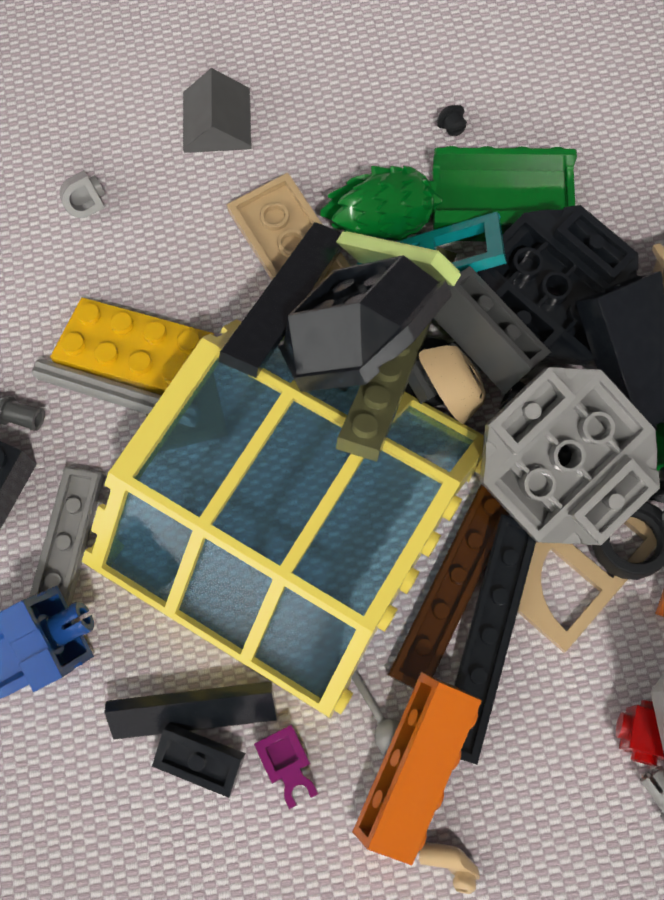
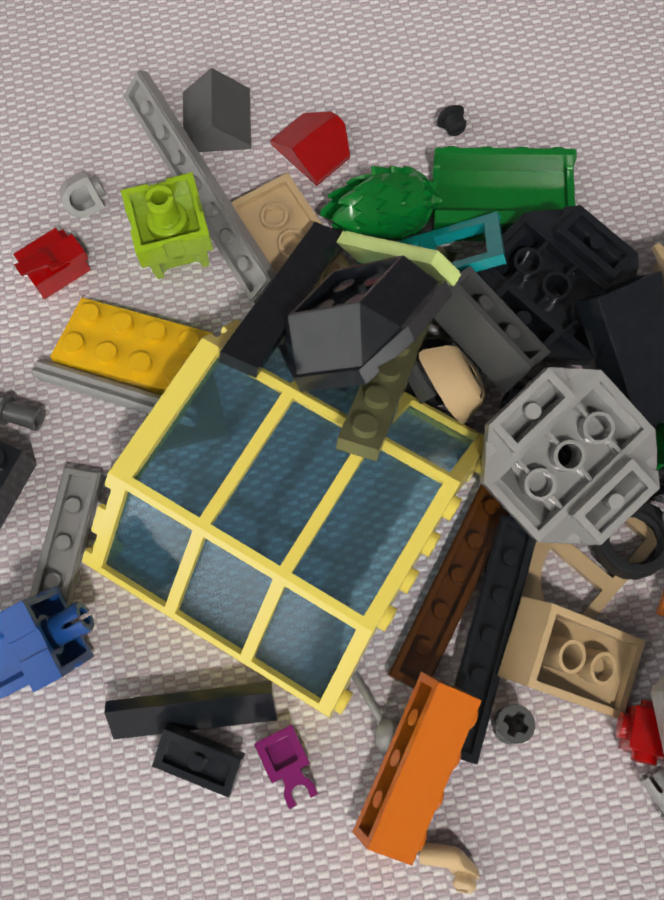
(52, 261): none -> red piece
(167, 224): none -> lime piece
(182, 157): none -> light grey tile
(314, 144): none -> red slope
(525, 721): none -> dark grey bush
(571, 657): none -> tan slope

